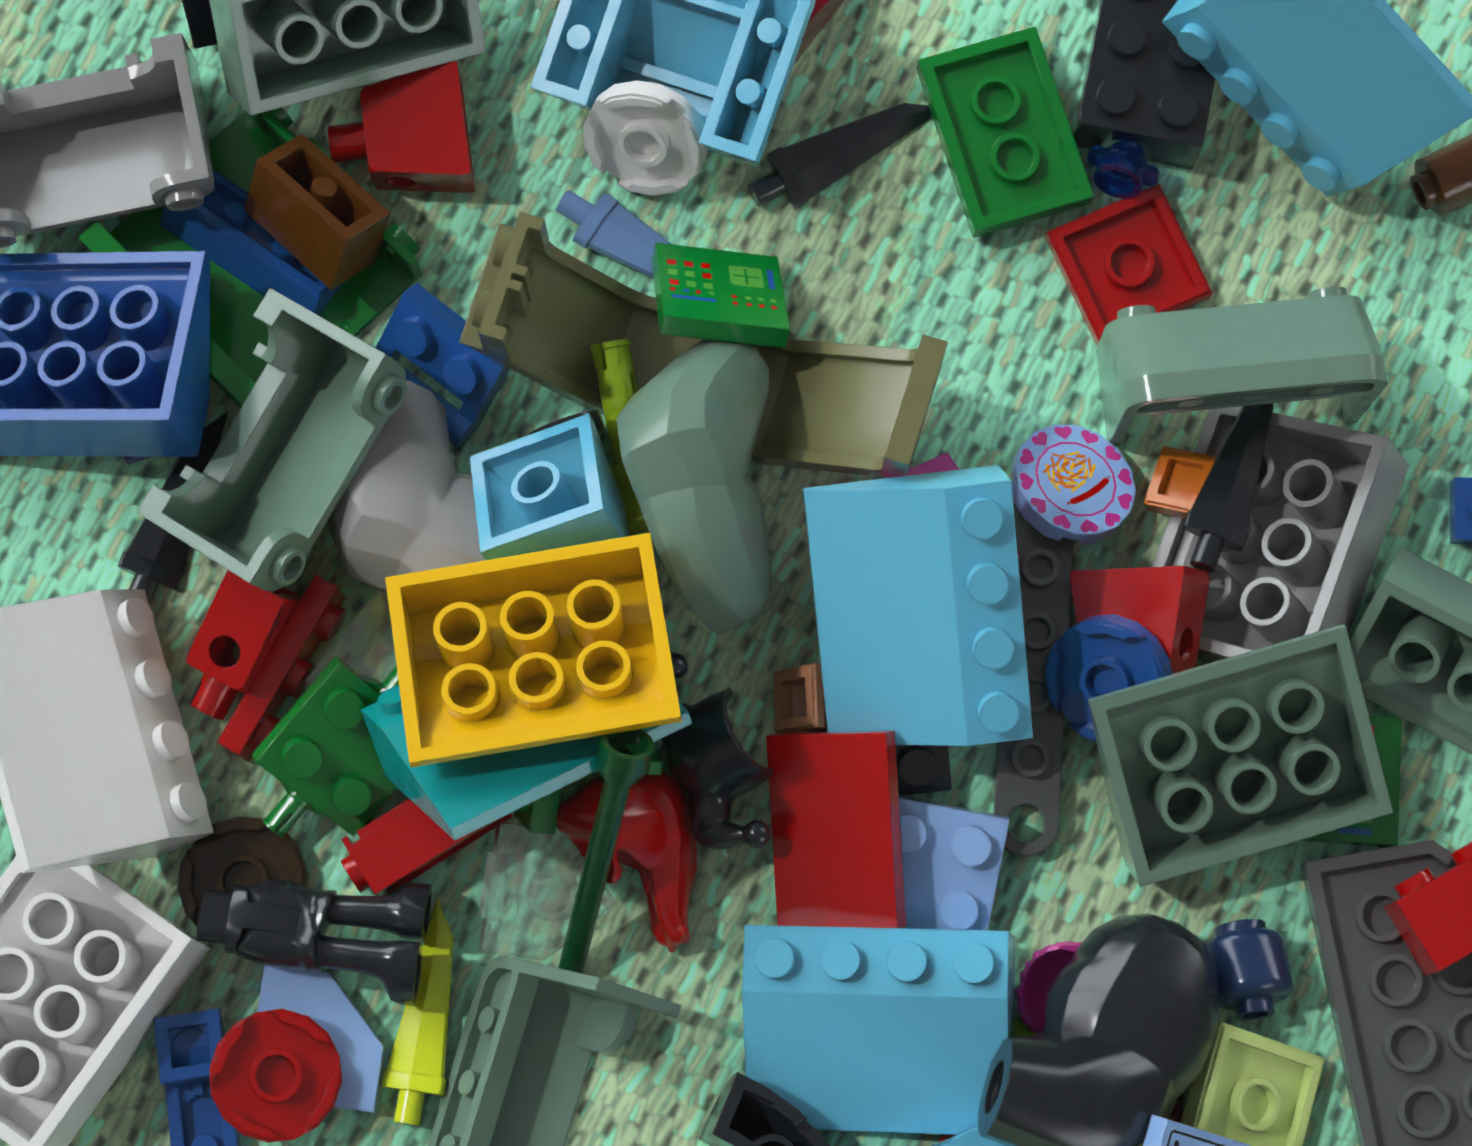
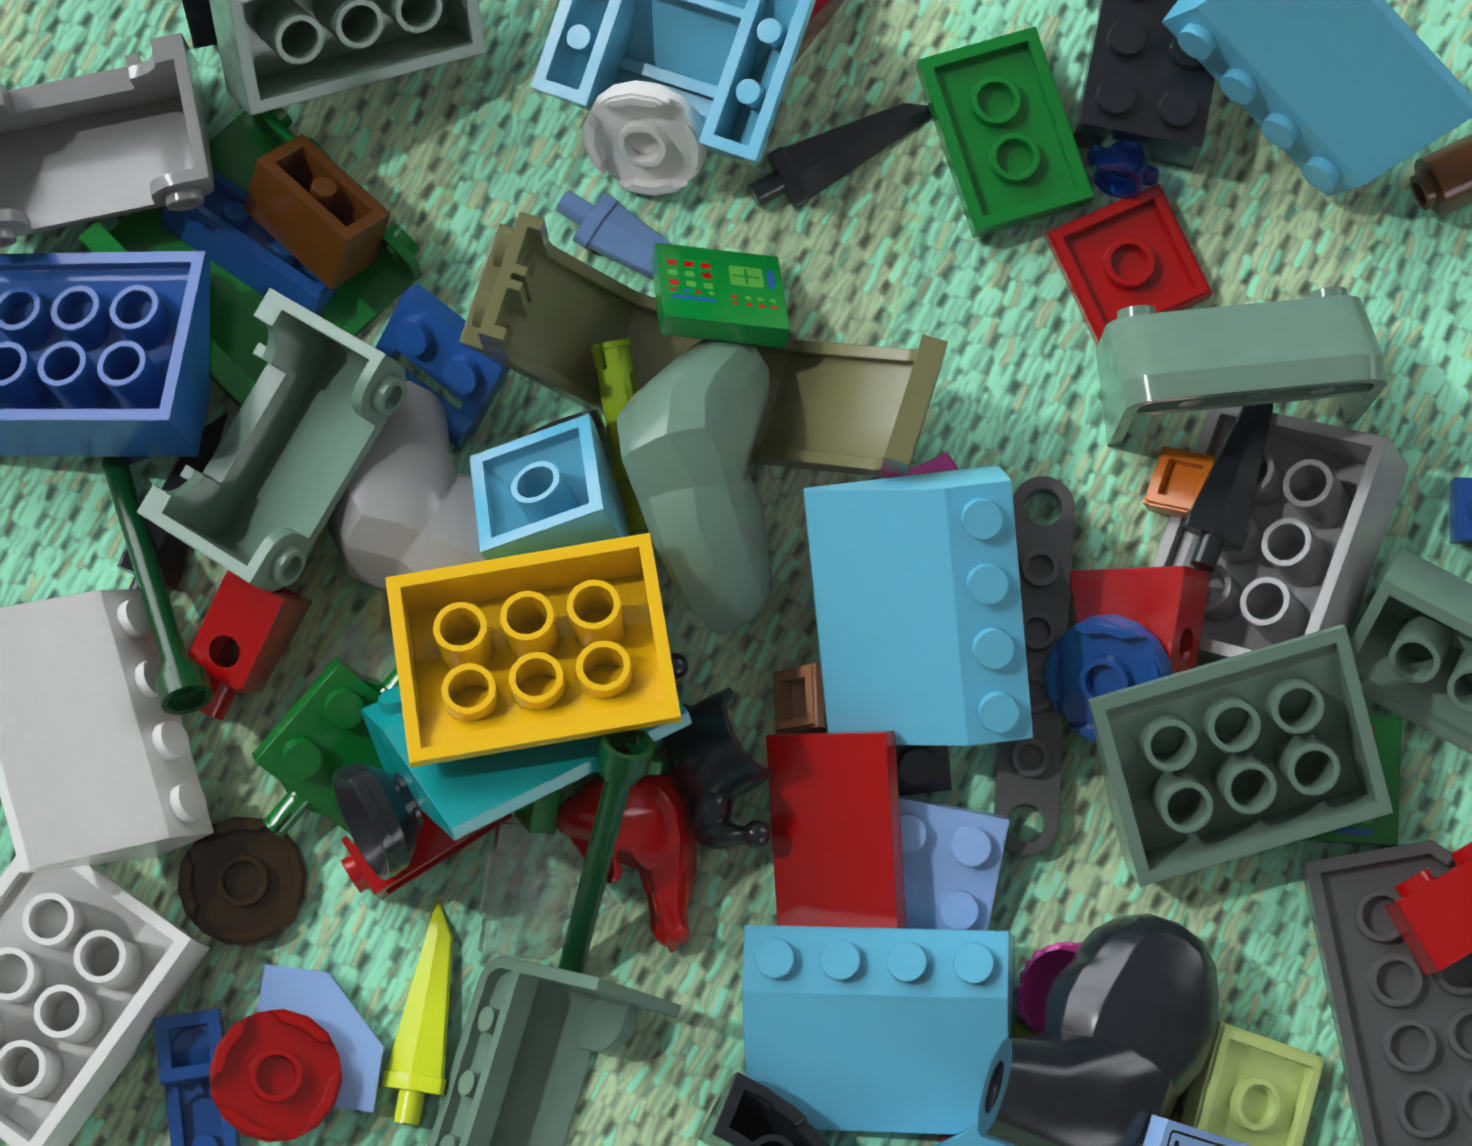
(181, 681): none -> dark green piece
(285, 668): red plate -> none
(287, 926): black piece -> none
(378, 816): none -> black piece
(411, 133): red torso -> none
(1072, 484): light blue tile -> none
(1250, 968): dark blue head -> none

